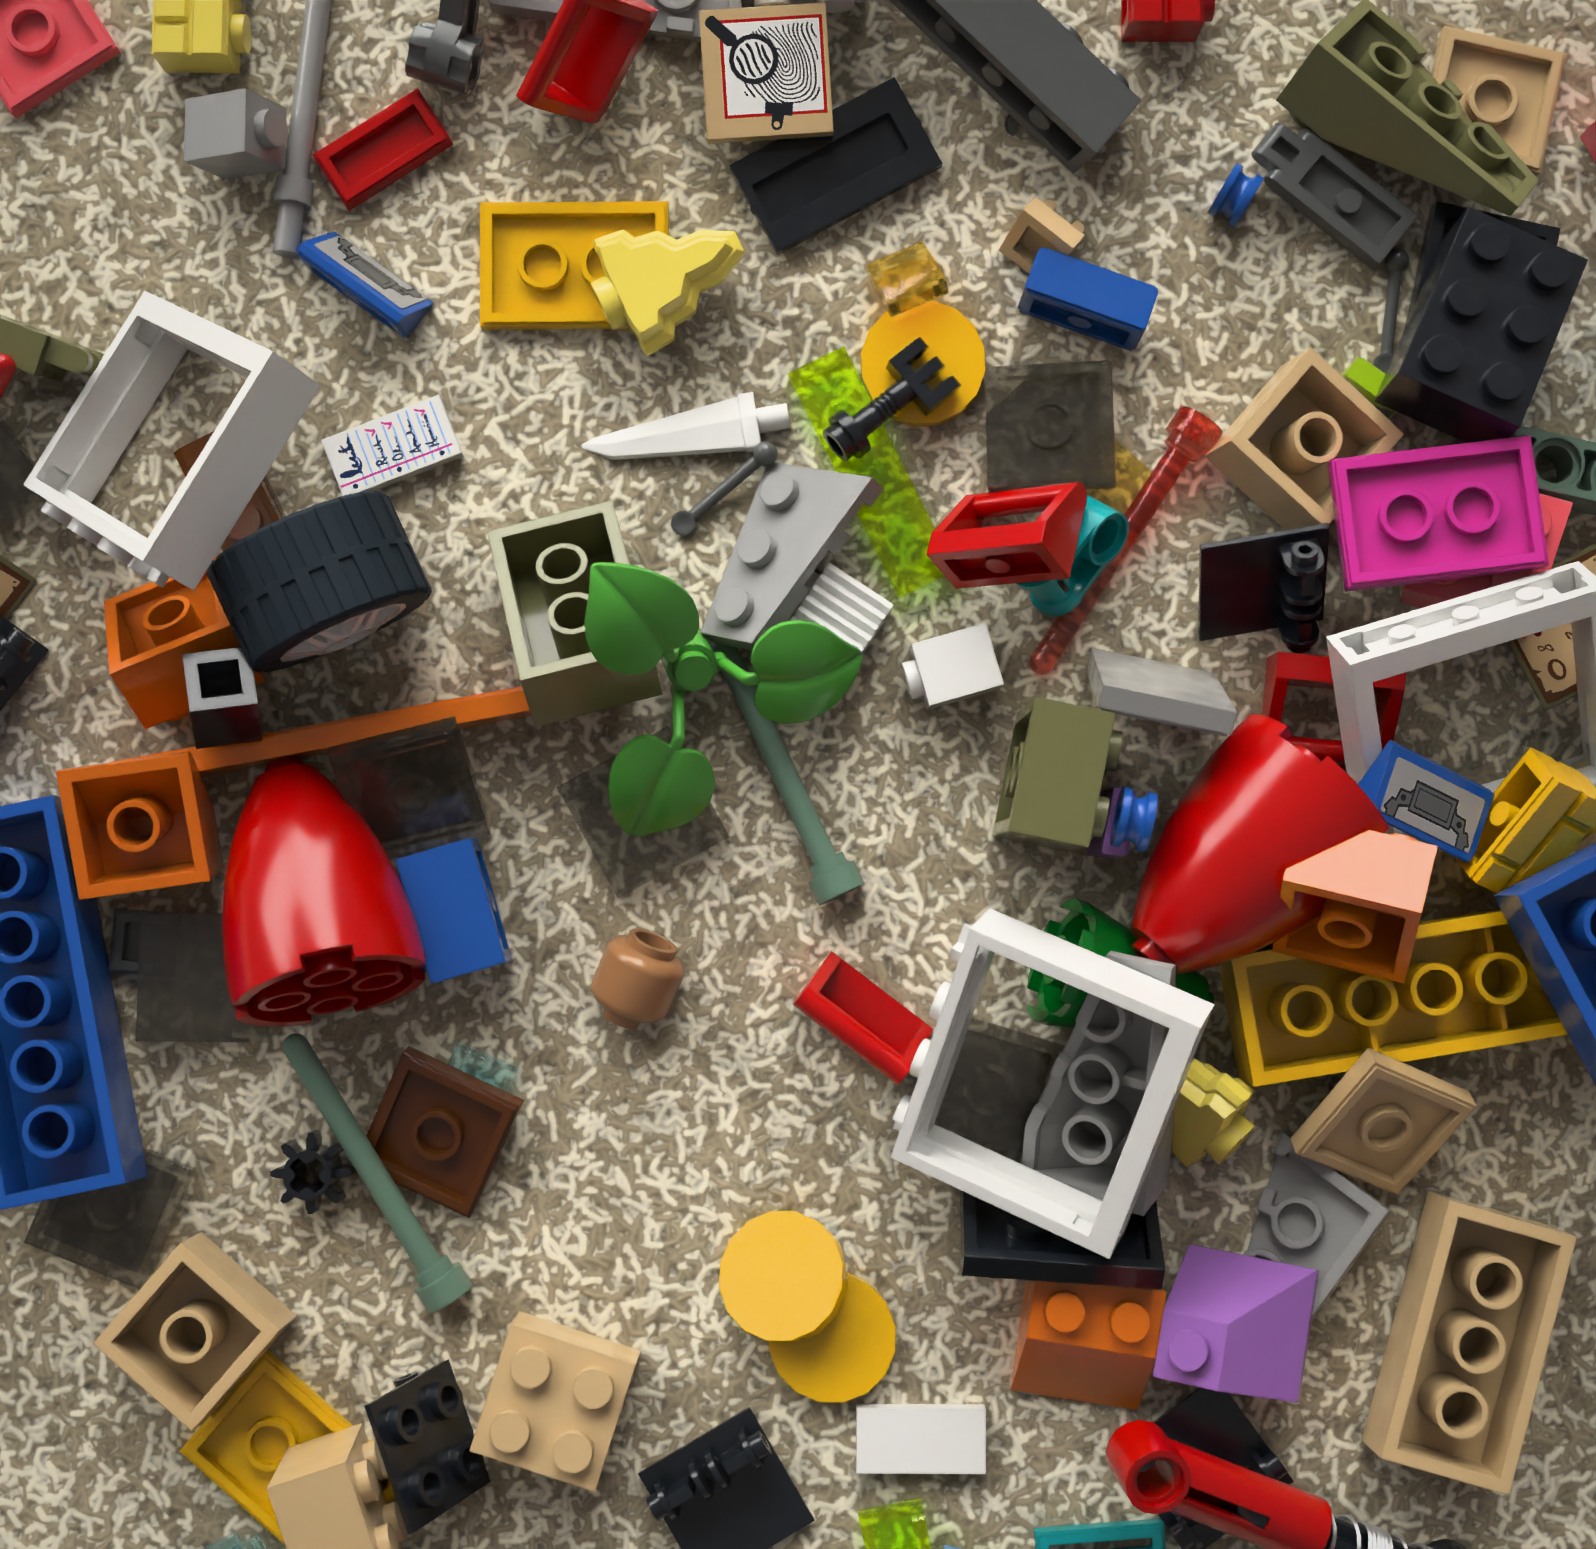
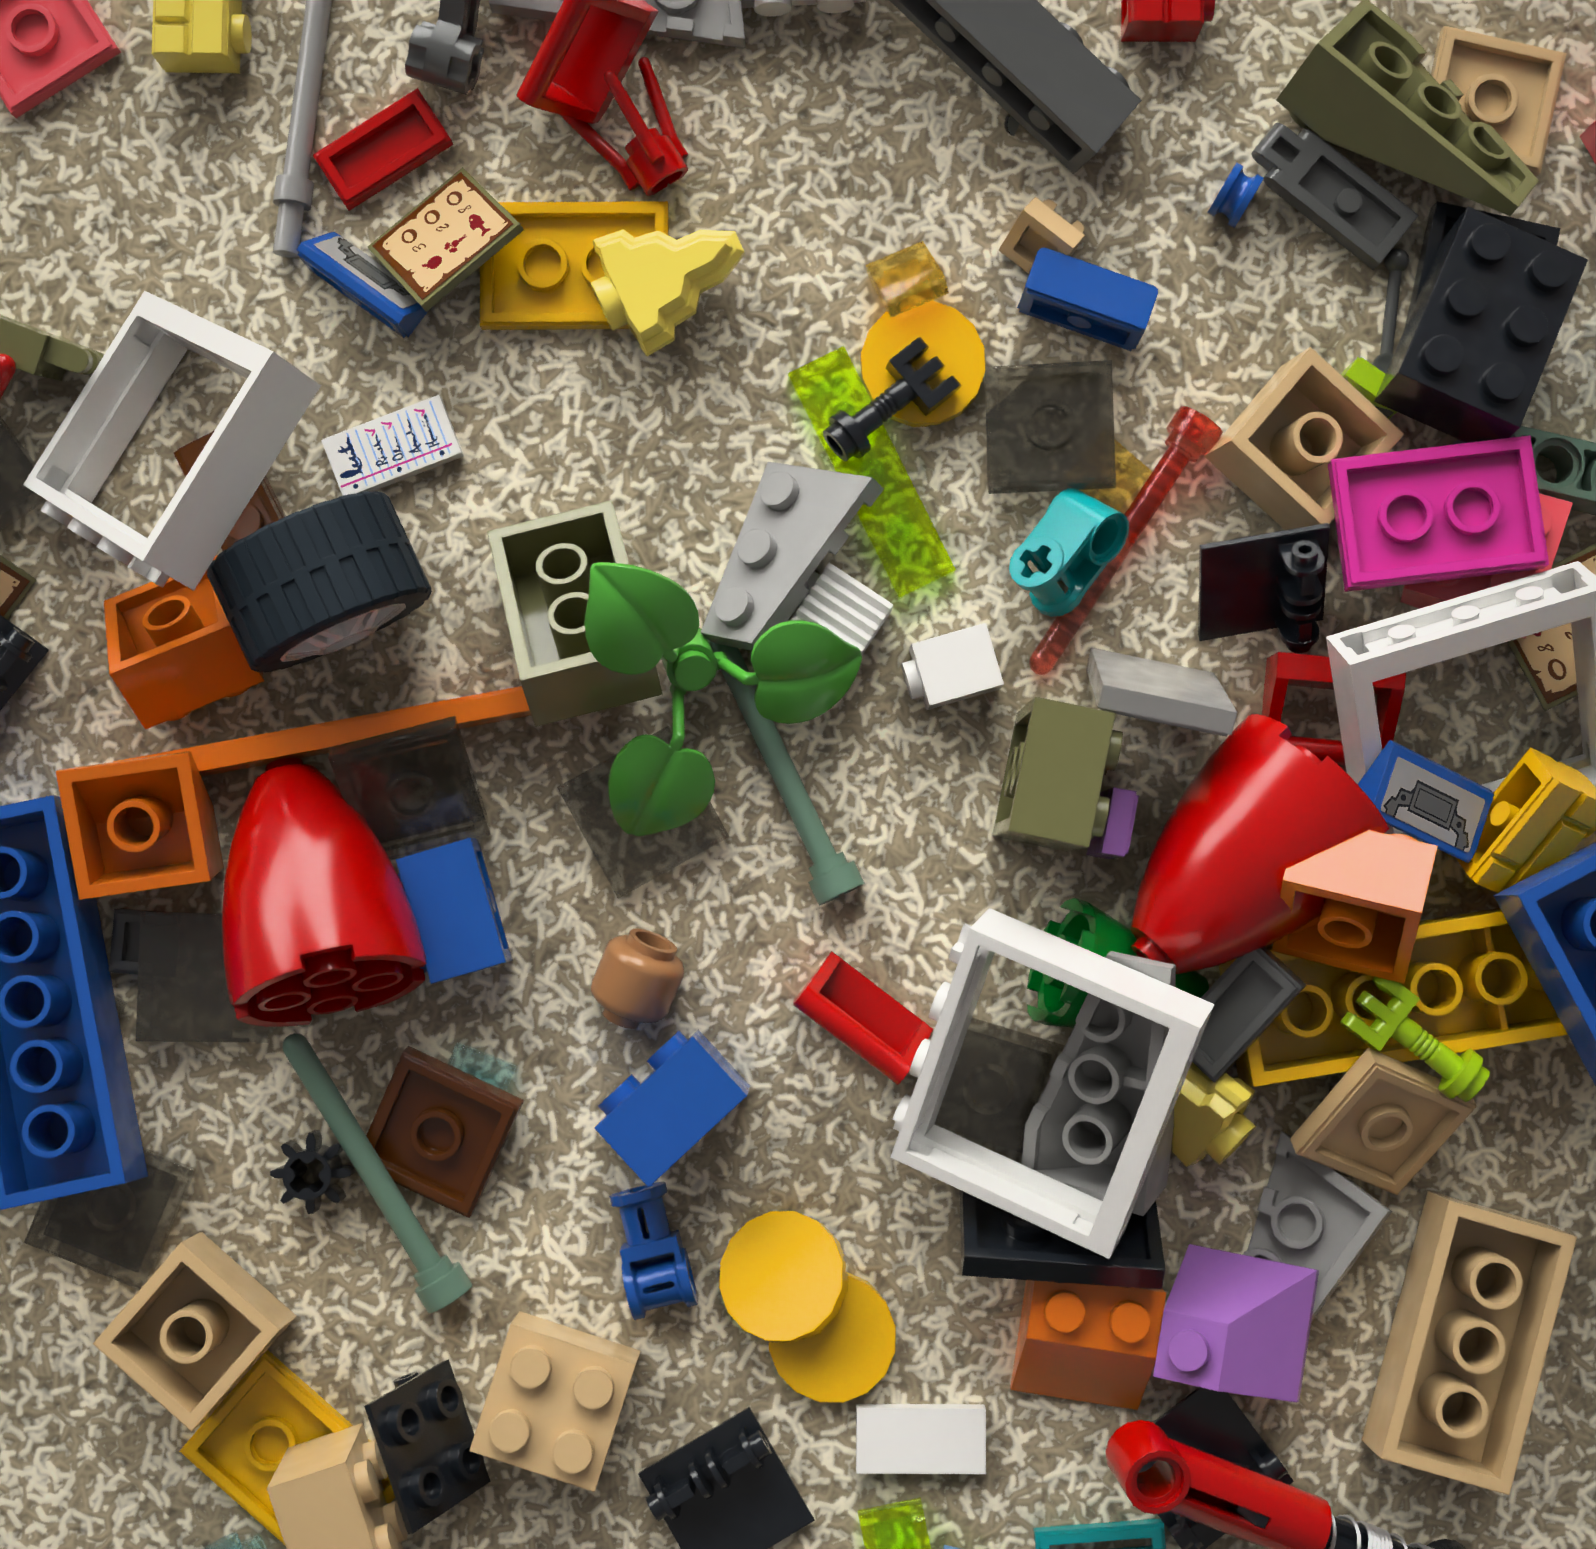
(222, 698): black brick -> none
(235, 134): light grey brick -> none
(445, 239): none -> piece
(652, 157): none -> red plant
(652, 1256): none -> blue connector
(673, 1107): none -> blue brick
(685, 521): dark grey hinge -> none
(710, 429): white bar -> none
(766, 73): tile -> none
(819, 181): black piece -> none
(1011, 552): red tile -> none
(1133, 819): blue bush -> none
(1246, 1003): none -> dark grey tile
(1461, 1074): none -> lime hinge

